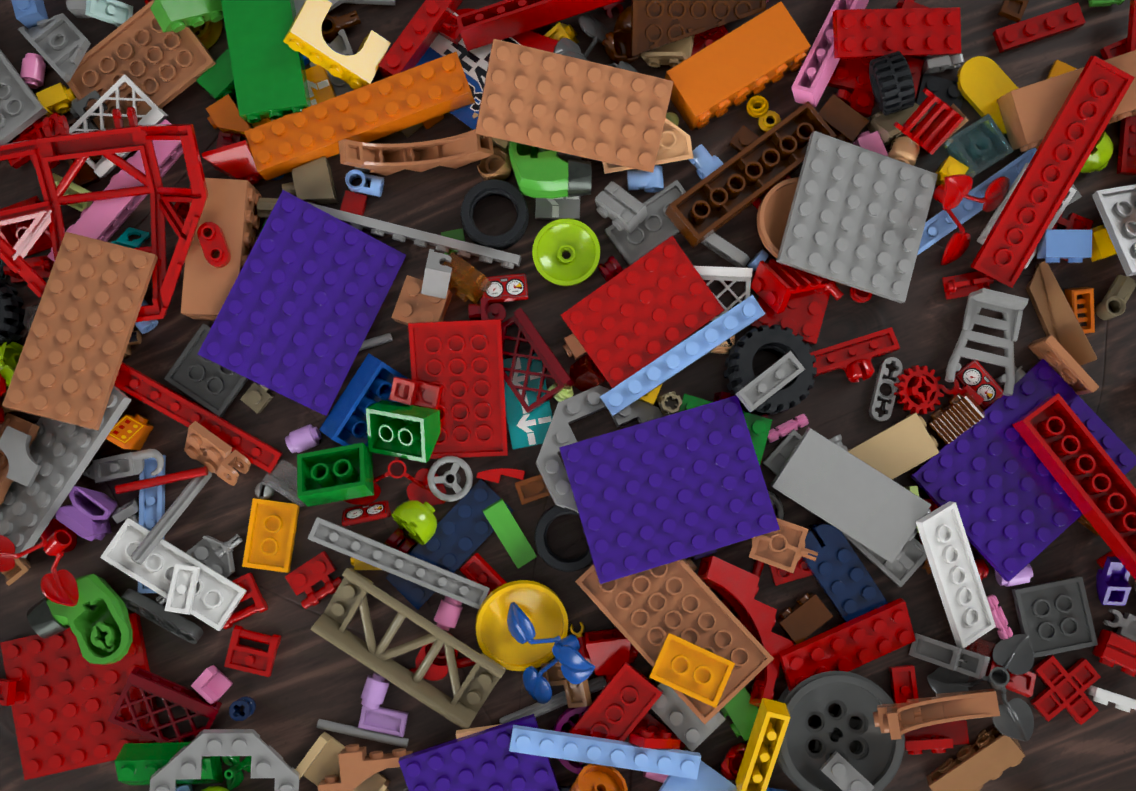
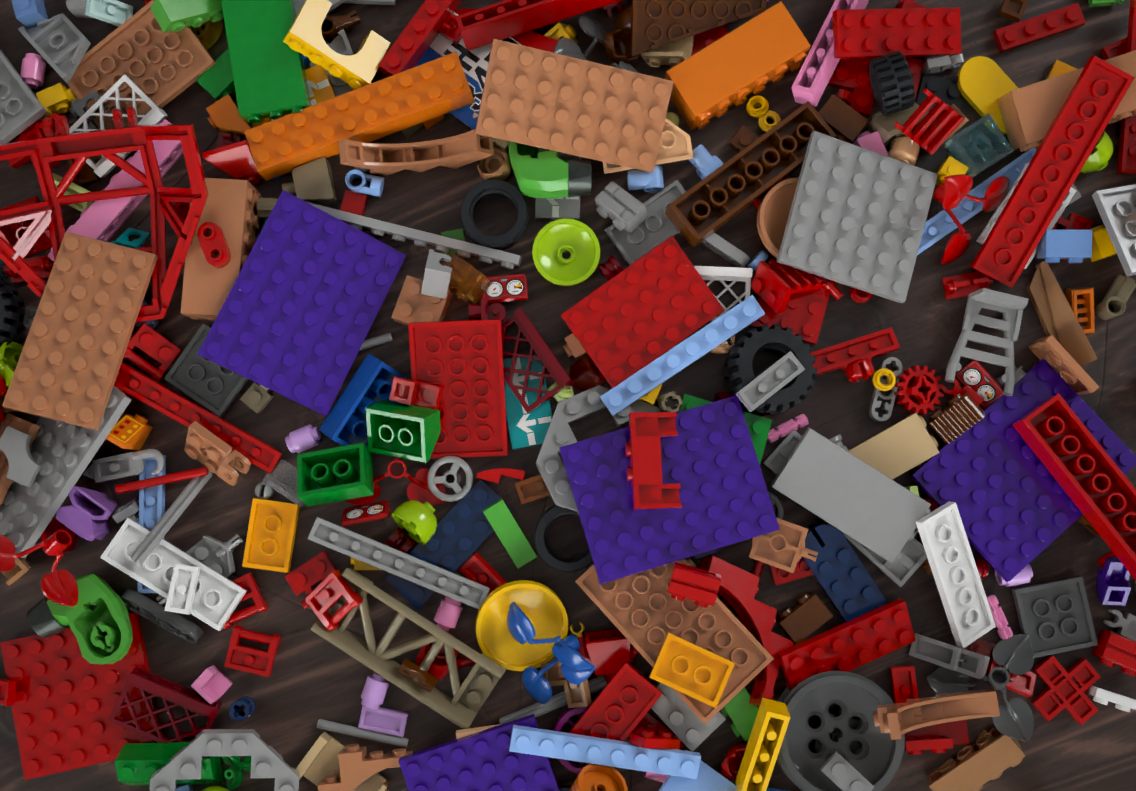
(155, 346): none -> red plate
(328, 594): none -> red plate
(423, 675): none -> reddish brown piece
(646, 462): none -> red bracket
(694, 584): none -> red brick
(890, 376): none -> yellow plate

